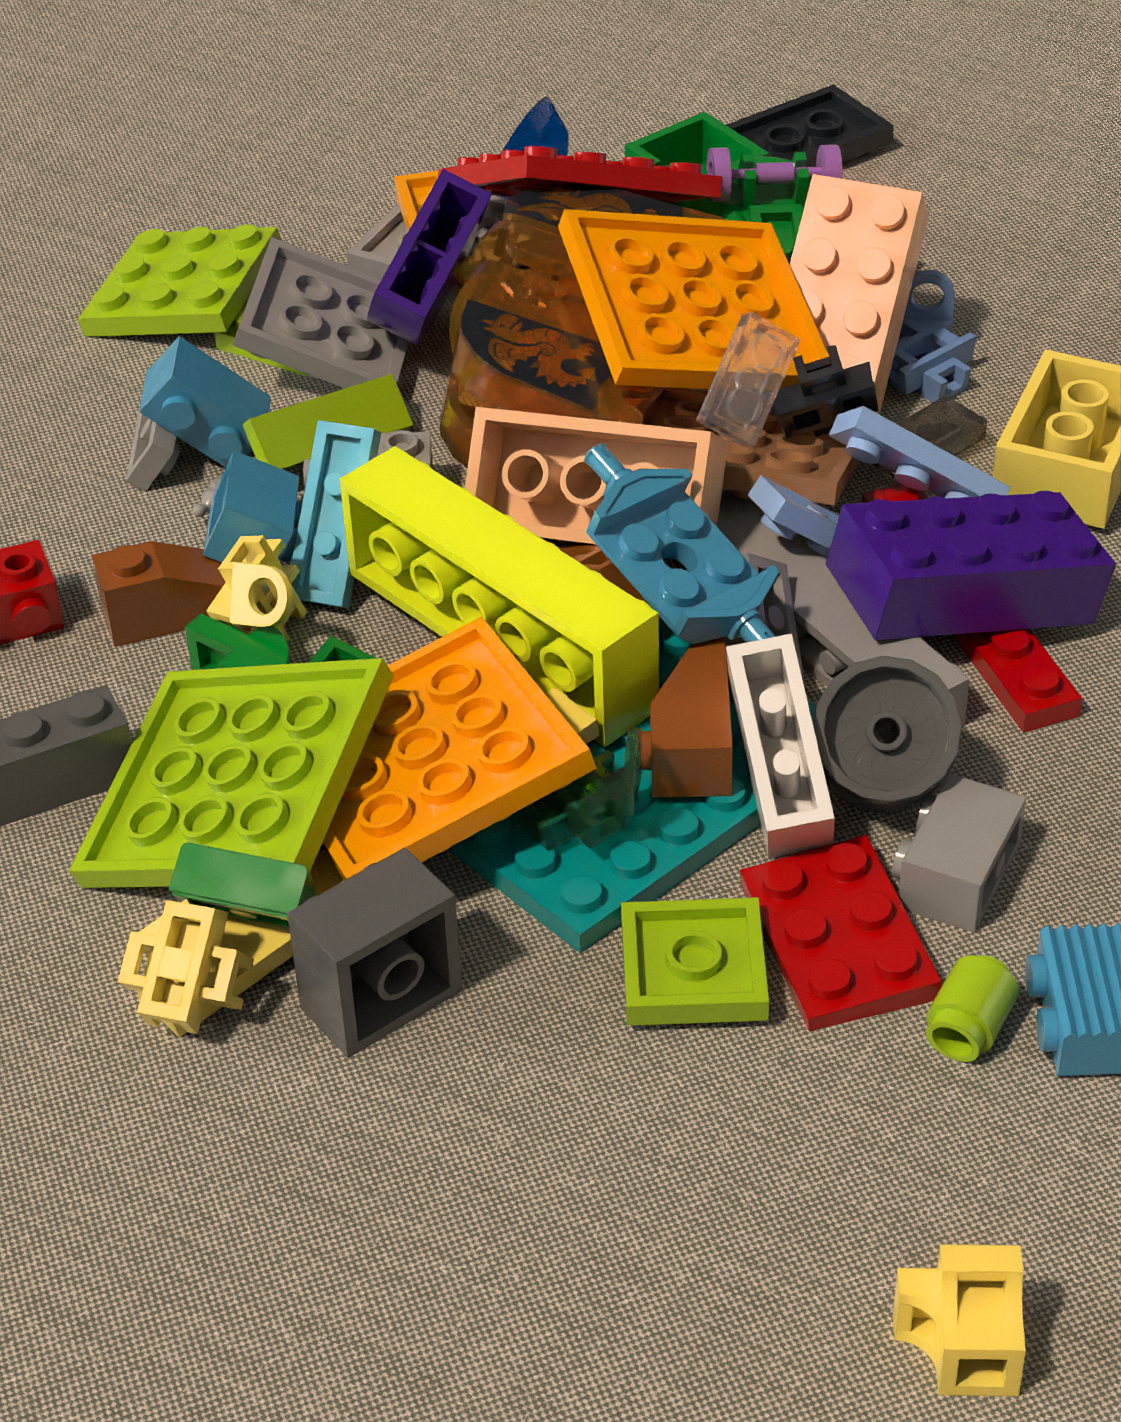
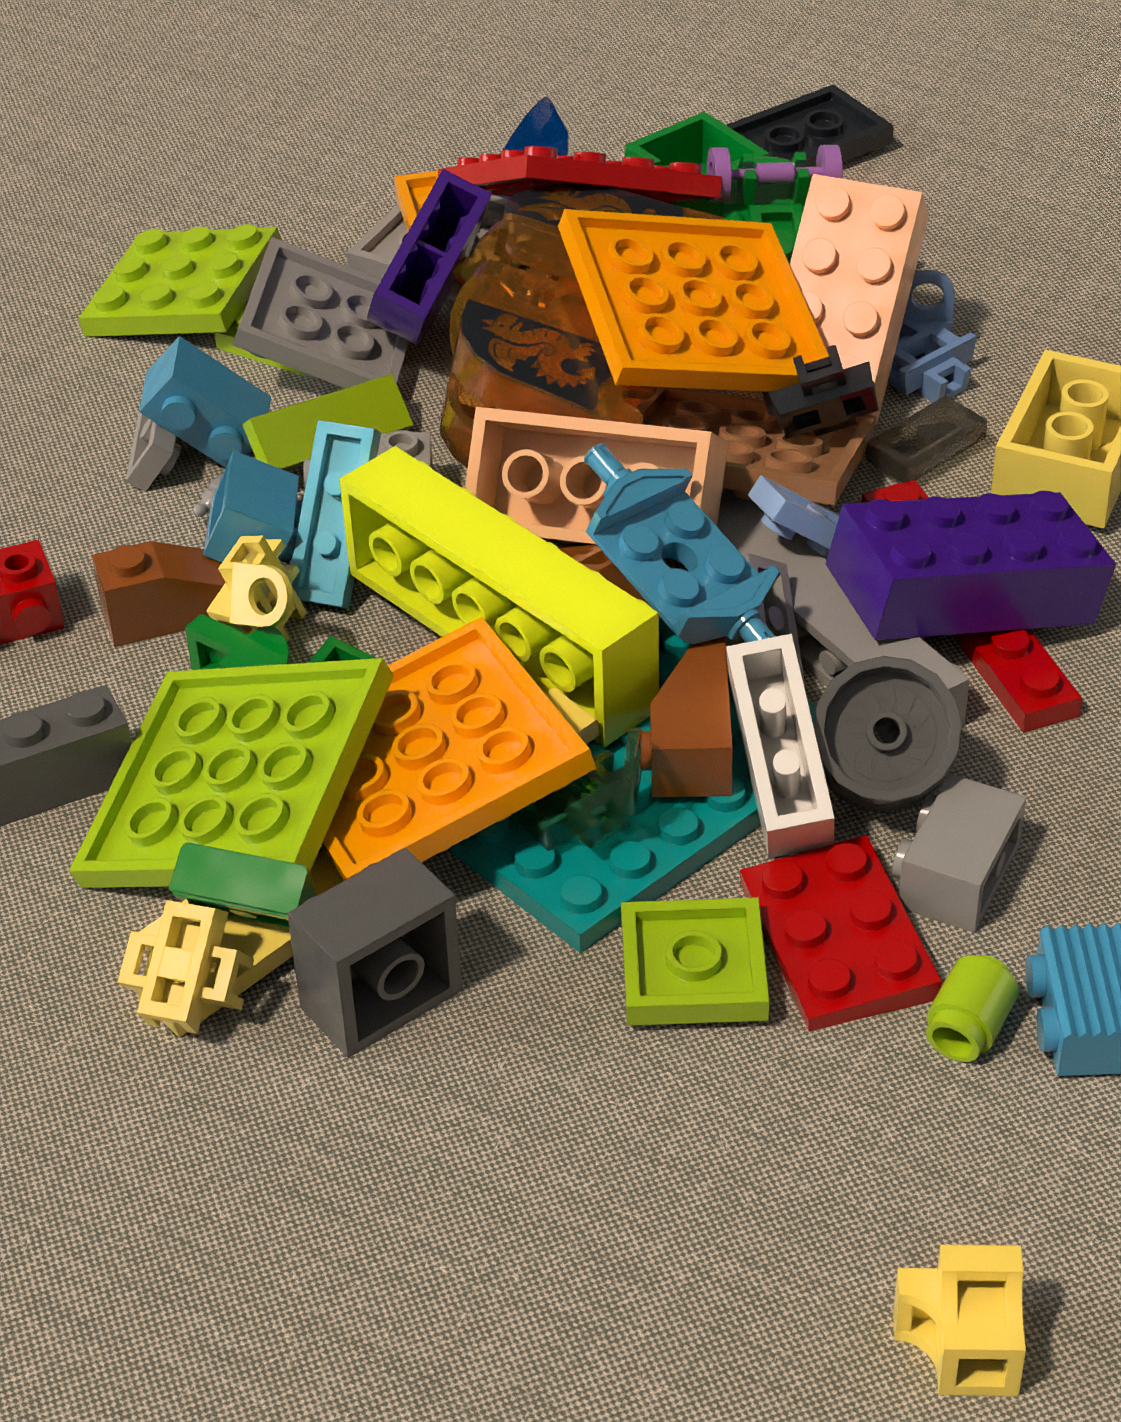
(748, 379): clear plate -> none
(914, 459): light blue plate -> none

